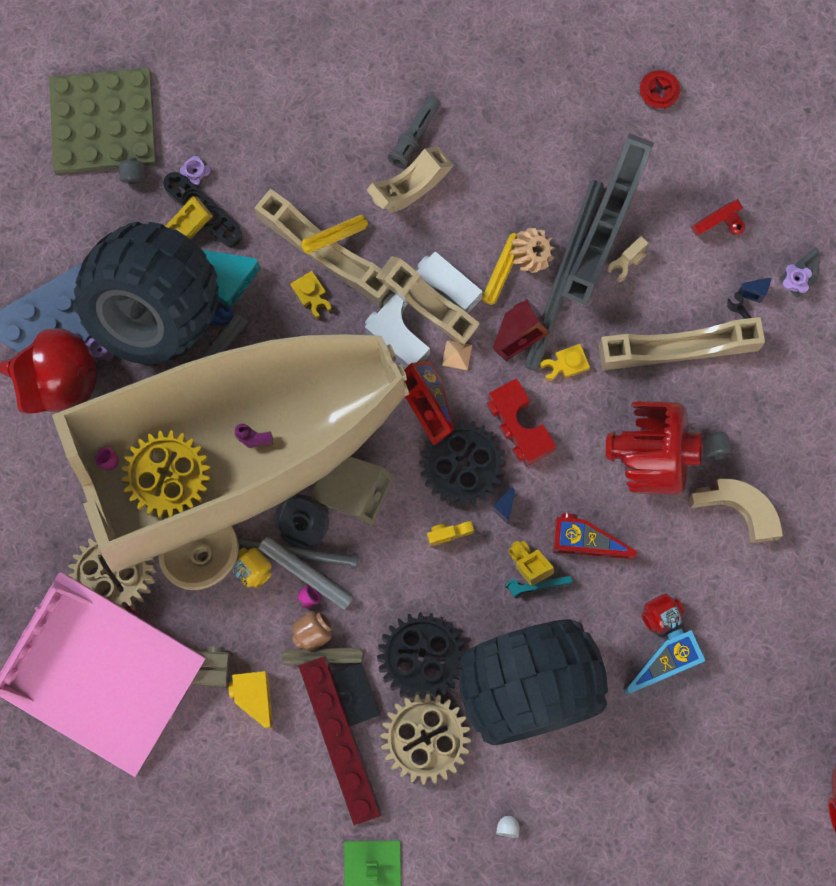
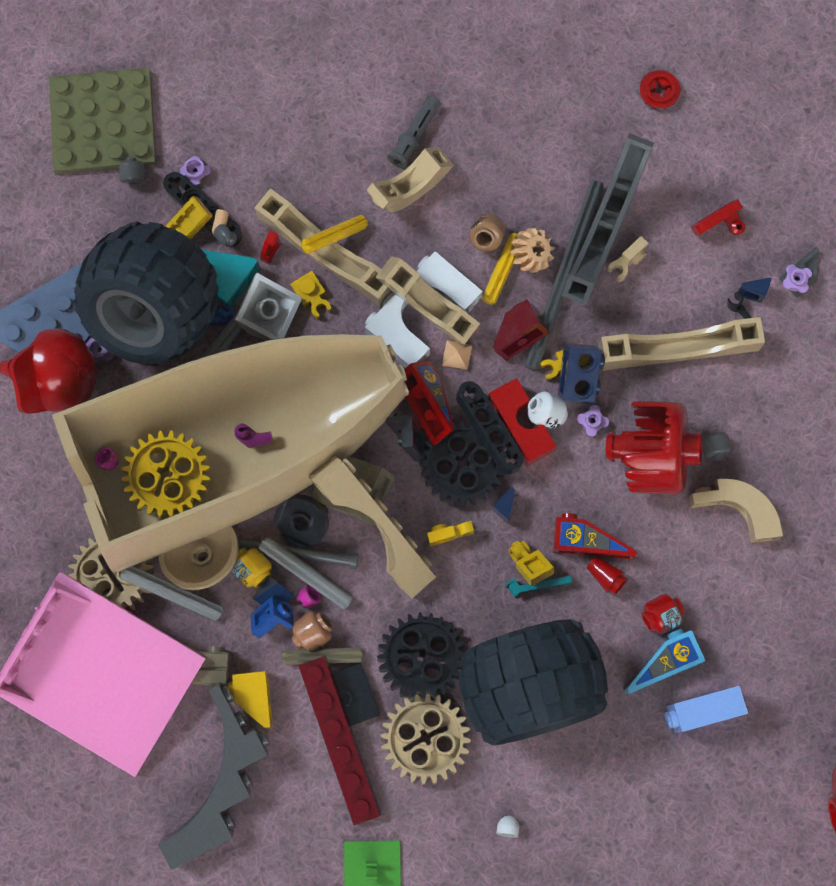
(171, 592): none -> light grey axle
(210, 824): none -> dark grey arch
(221, 231): none -> dark grey arm
(267, 309): none -> white slope
(269, 614): none -> blue bracket
(270, 247): none -> red tile
(272, 588): none -> dark blue slope
(342, 488): none -> tan arch
(409, 434): none -> black bracket
(487, 232): none -> medium nougat head
(494, 425): none -> black beam
(547, 410): none -> white head
(572, 373): none -> dark blue brick
(593, 413): none -> lavender plate
(606, 575): none -> red cone
(705, 710): none -> light blue window

